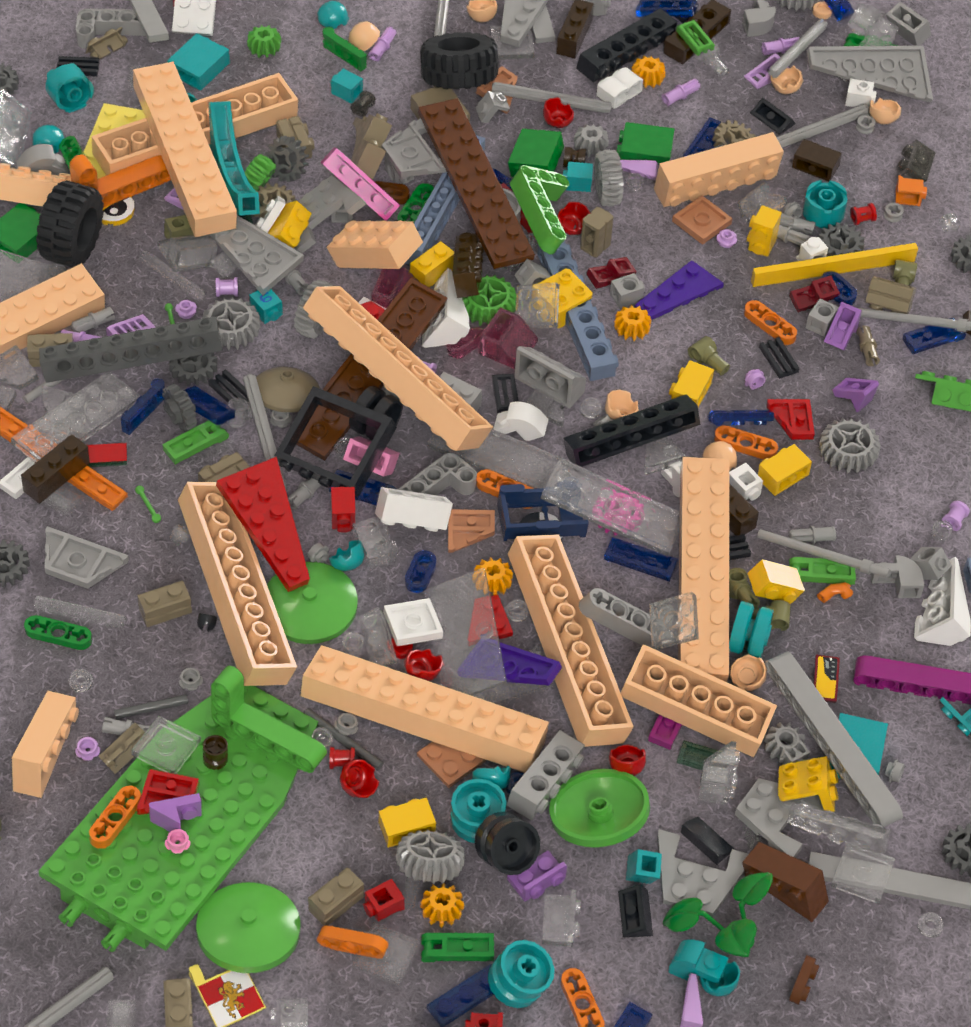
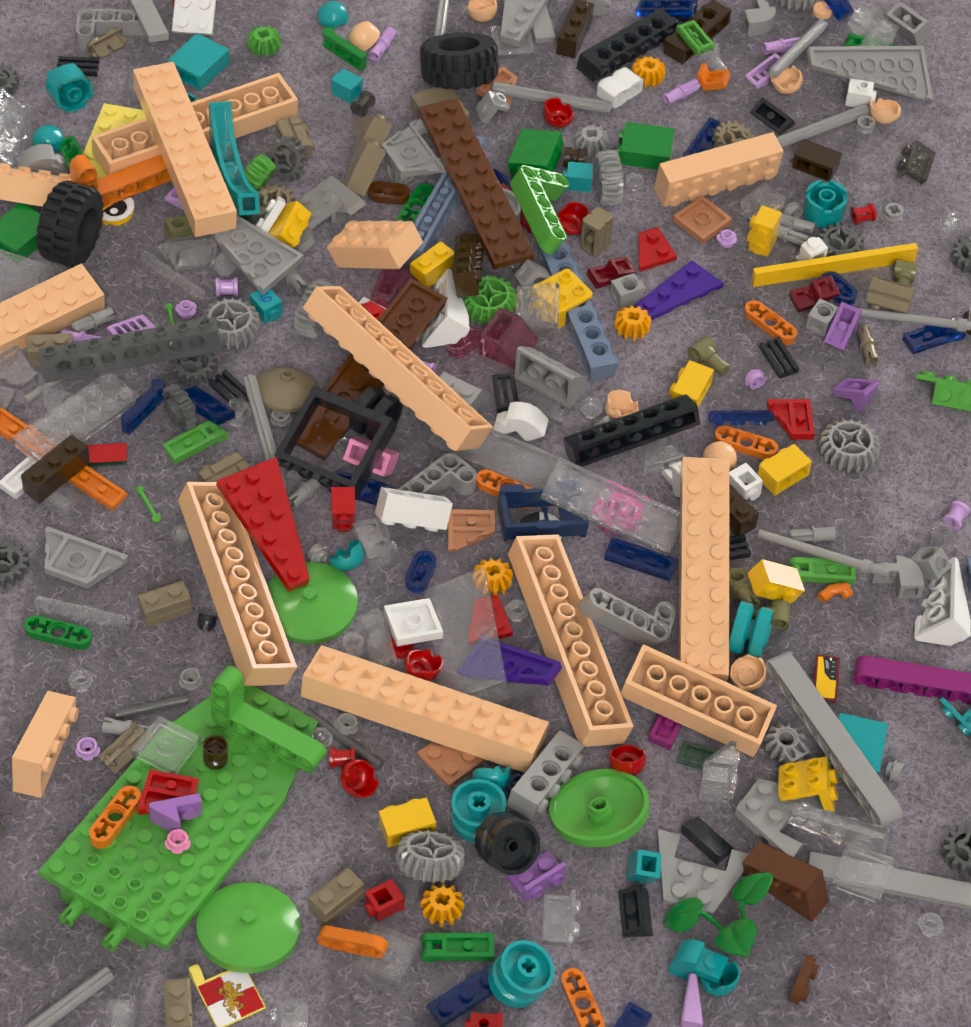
(360, 183): brick -> none
(643, 167): lavender slope -> none
(654, 249): none -> red wing
(674, 621): clear plate -> none
(712, 79): none -> orange bracket
(910, 191): orange window -> none

